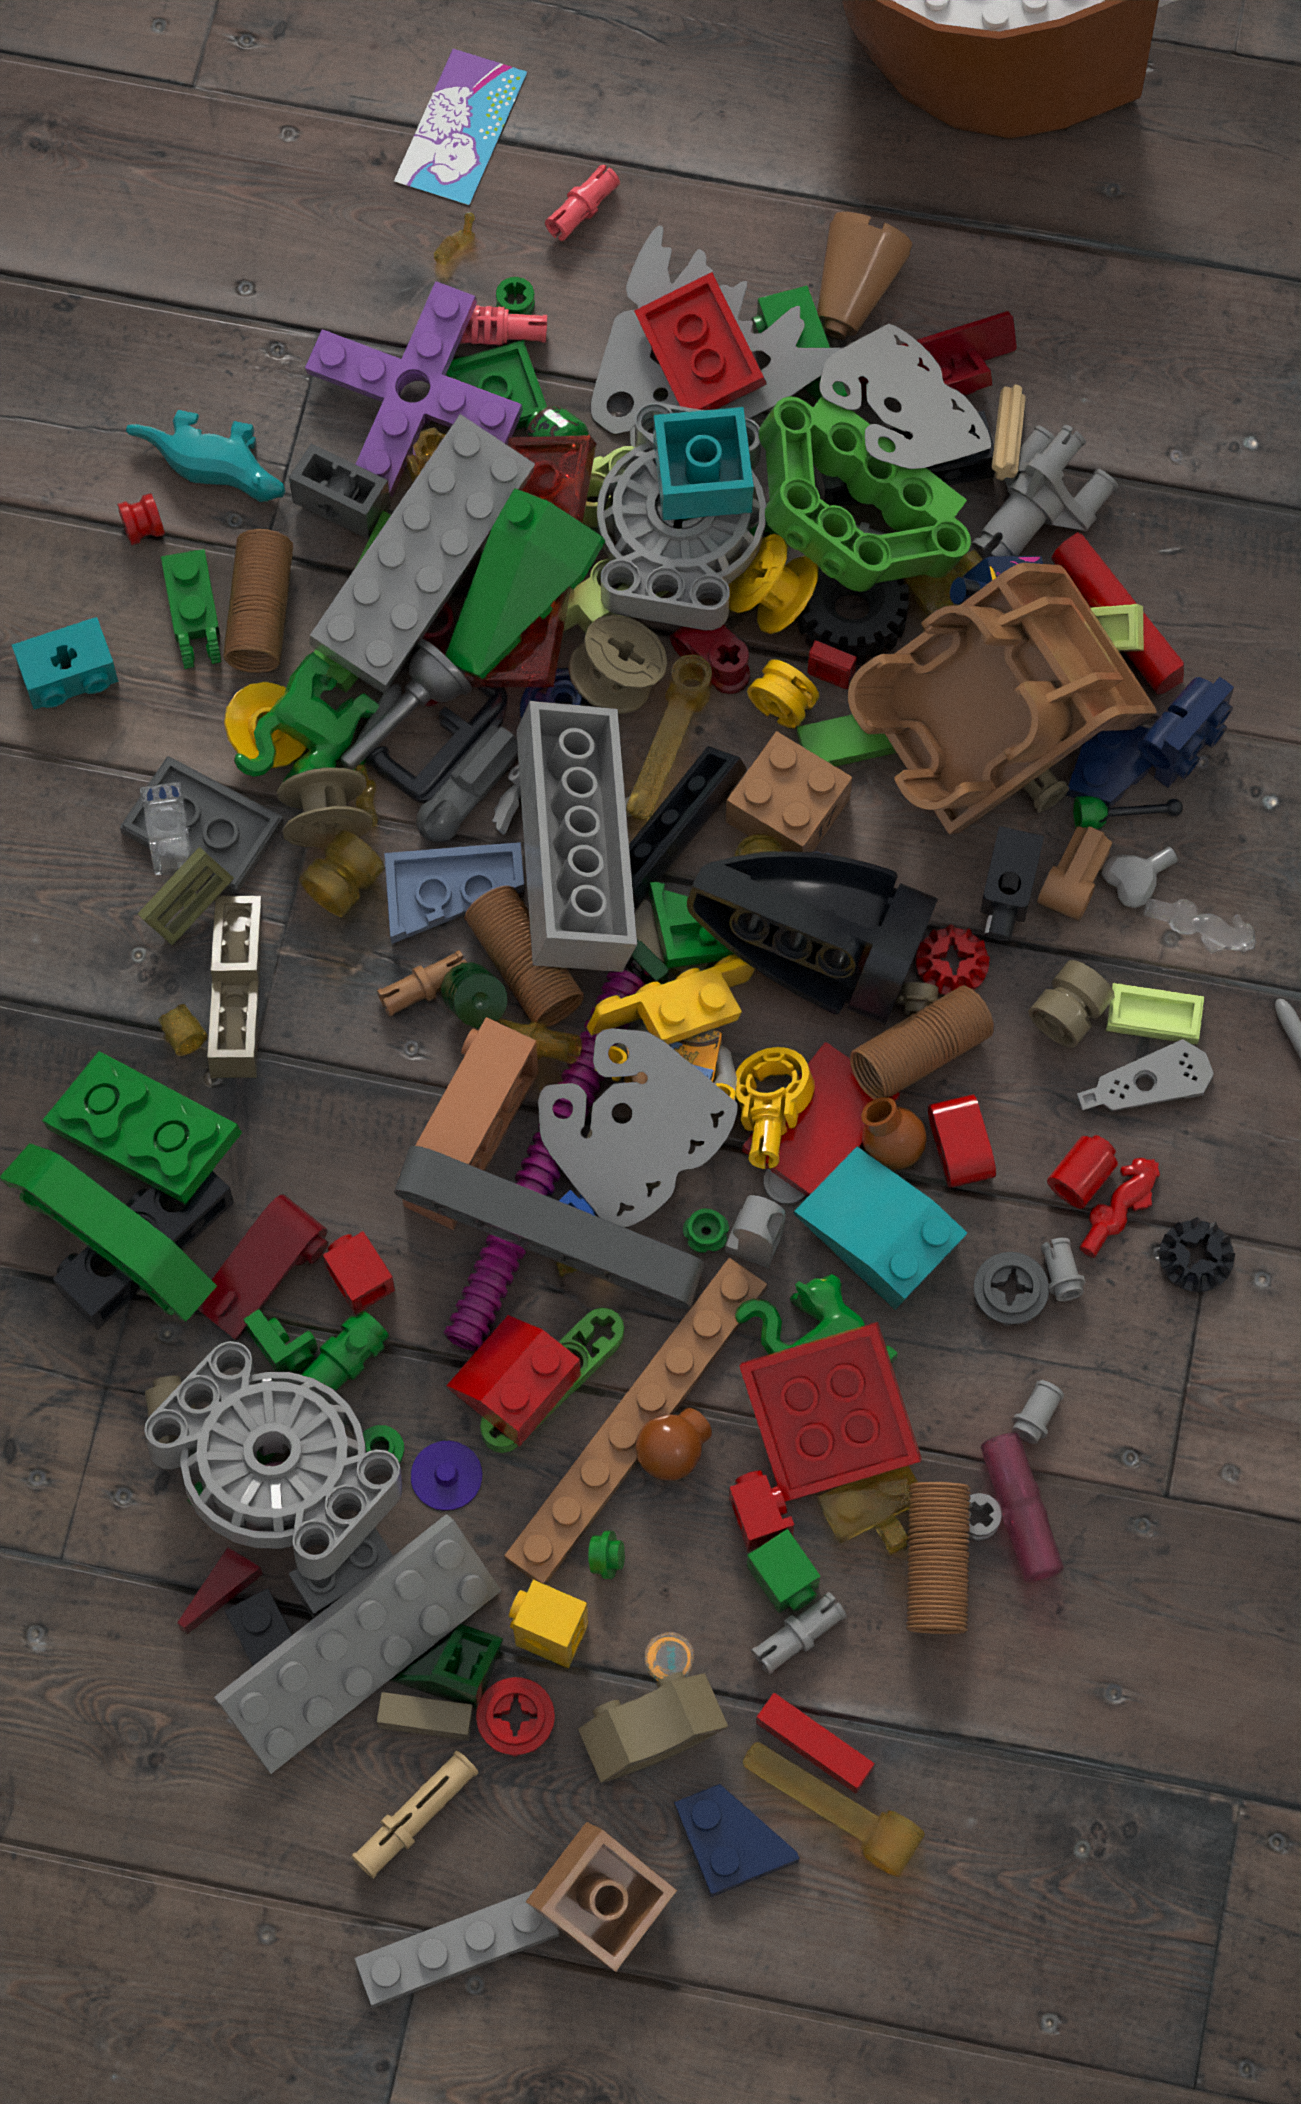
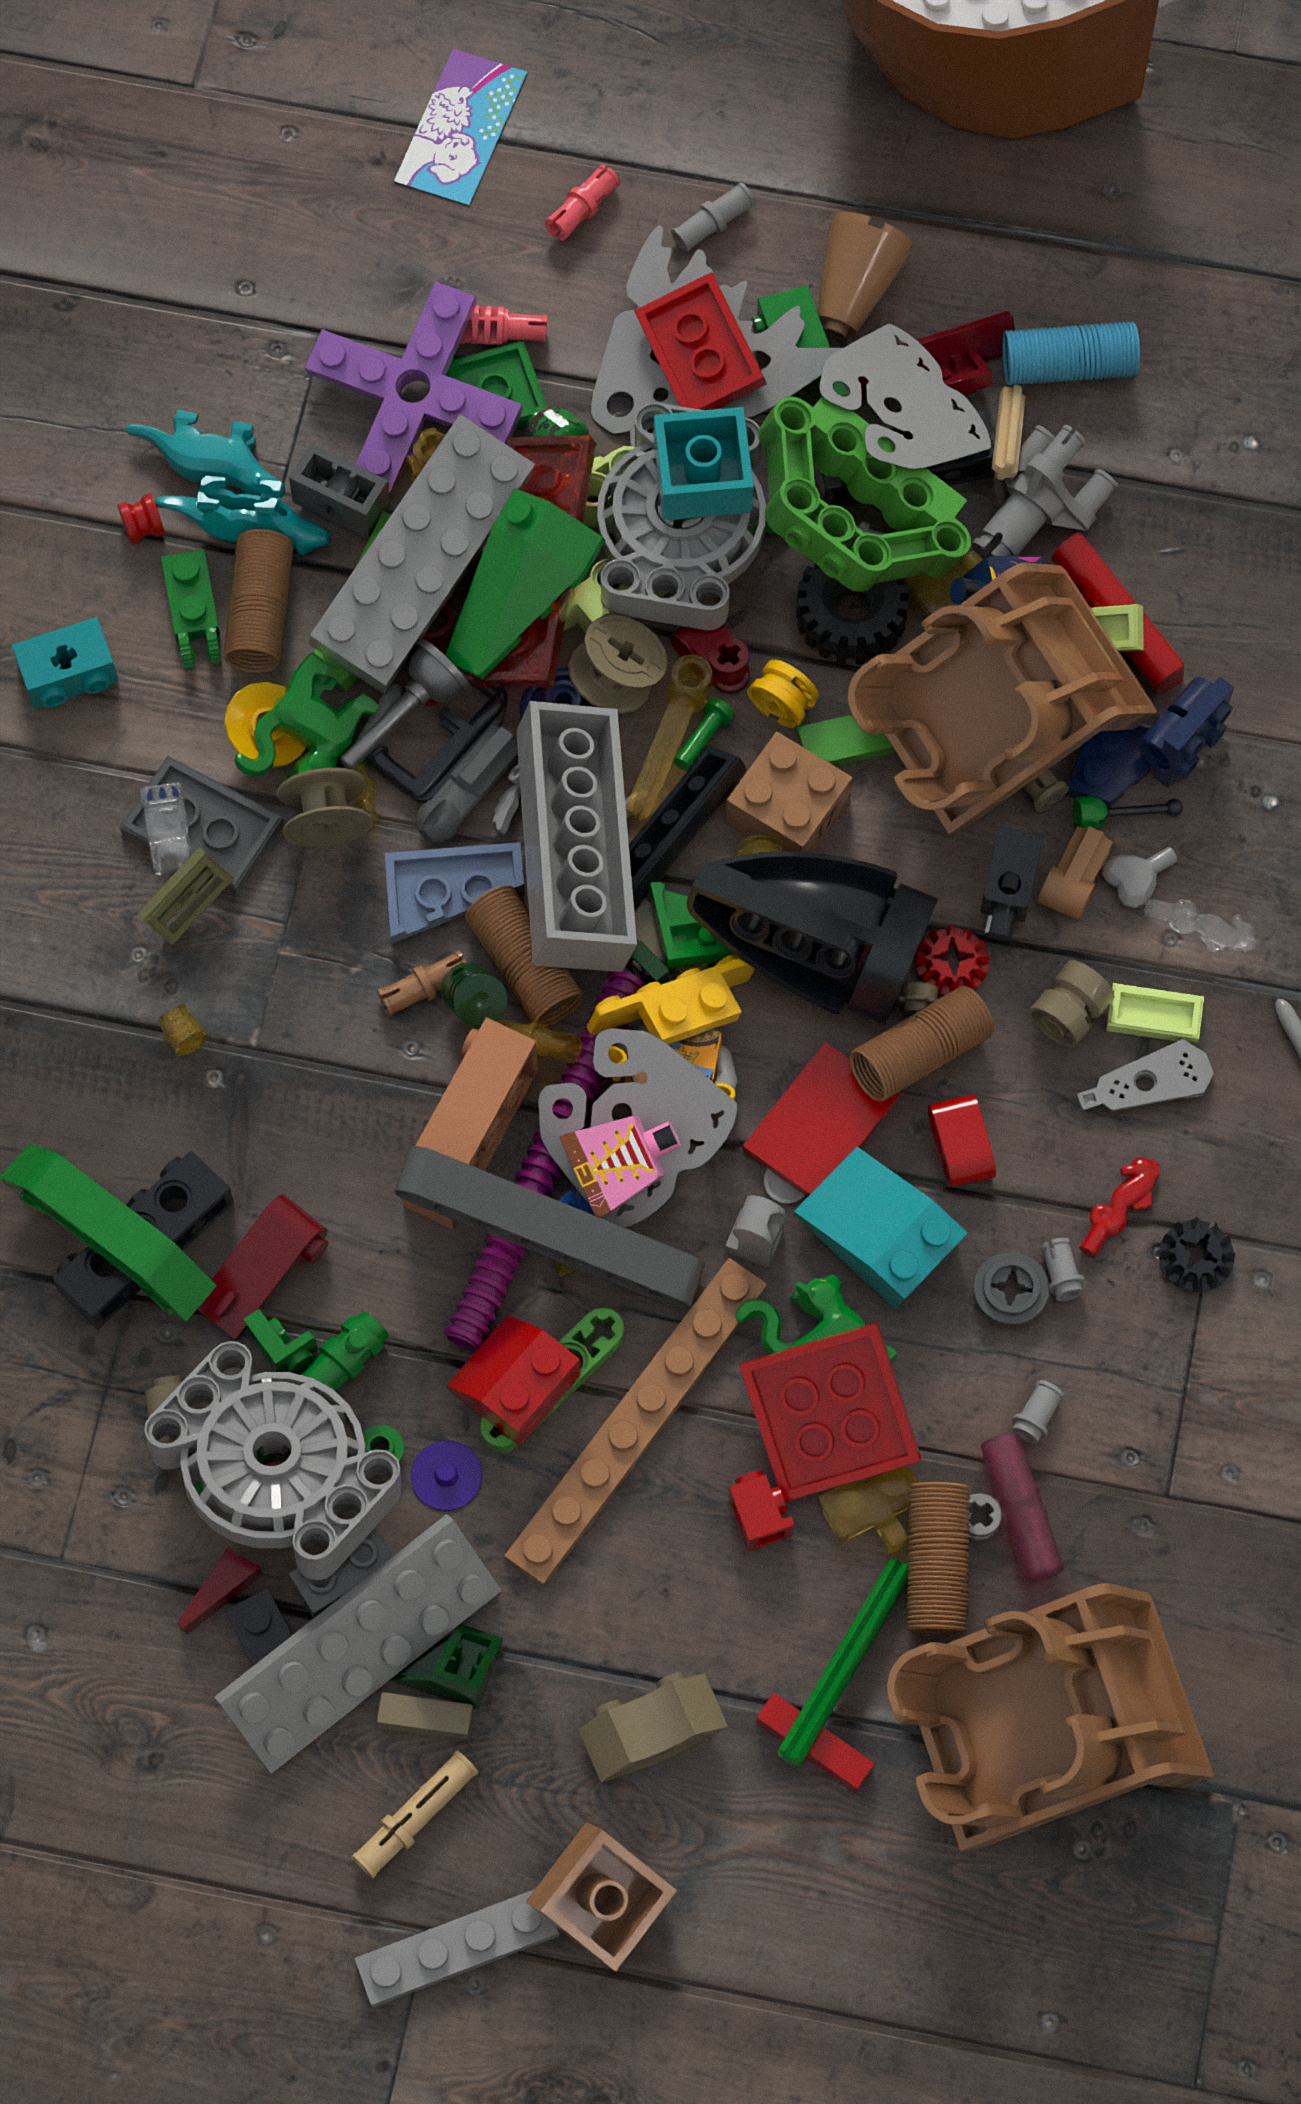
(142, 1127): green piece -> none
(229, 514): none -> teal animal
(235, 987): dark tan slope -> none
(337, 878): clear yellow wheel -> none
(358, 1271): red brick -> none
(455, 241): clear yellow piece -> none
(498, 1701): red gear -> none
(516, 286): green bush -> none
(548, 1622): yellow brick -> none
(606, 1554): green plate -> none
(618, 1160): none -> torso
(668, 1654): clear tile -> none
(672, 1444): dark orange piece -> none
(706, 1219): green plate -> none
(713, 217): none -> light grey pin
(717, 714): none -> green piece
(730, 1840): dark blue wing -> none
(768, 1112): yellow pin -> none
(778, 588): yellow piece -> none
(784, 1572): green brick -> none
(798, 1633): light grey pin -> none
(831, 665): red tile -> none
(844, 1663): none -> green axle
(886, 1839): clear yellow axle -> none
(892, 1134): dark orange piece -> none
(1048, 1714): none -> medium nougat piece
(1054, 353): none -> medium azure piece
(1083, 1170): red brick -> none

